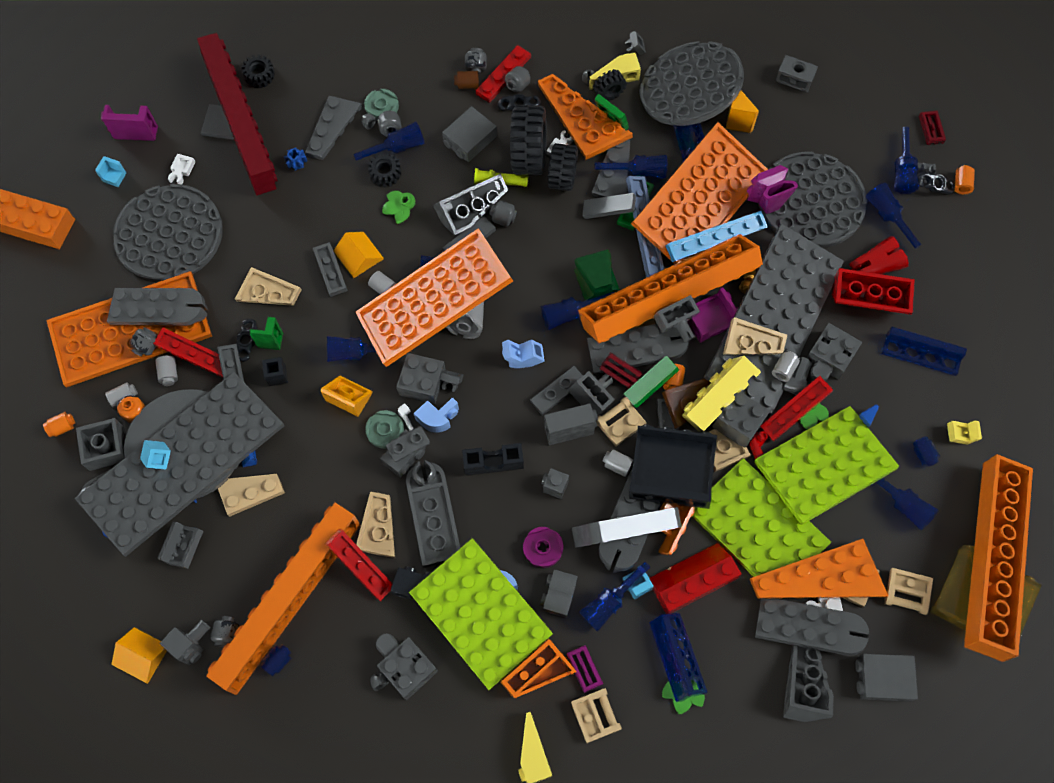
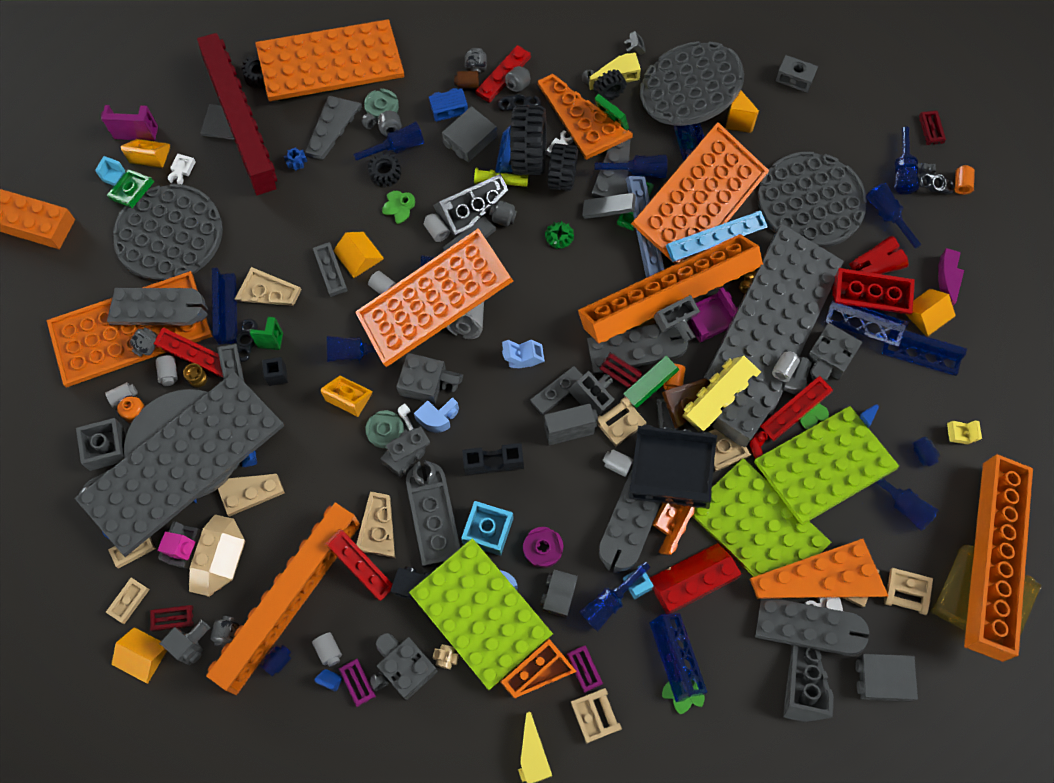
(59, 424): orange brick -> none
(120, 560): none -> tan plate
(127, 600): none -> tan plate
(130, 188): none -> green plate
(146, 152): none -> light orange slope
(155, 454): medium azure panel -> none
(176, 546): none -> dark pink brick
(189, 616): none -> dark red tile
(195, 371): none -> pearl gold wheel
(216, 556): none -> tan wedge
(224, 307): none -> clear blue fence
(327, 649): none -> light grey brick
(329, 60): none -> orange plate
(329, 679): none -> blue slope
(364, 698): none -> magenta tile
(436, 227): none -> light grey brick
(445, 656): none -> tan gear
(448, 104): none -> blue brick
(488, 527): none -> medium azure brick
(504, 154): none -> blue hinge
(555, 483): dark grey brick -> none
(565, 240): none -> green gear
(565, 311): clear blue piece -> none
(595, 274): dark green piece -> none
(626, 527): beam -> none
(752, 339): tan wing -> none
(771, 189): magenta piece -> none
(872, 317): none -> clear blue fence
(931, 311): none -> light orange slope
(949, 275): none -> magenta slope

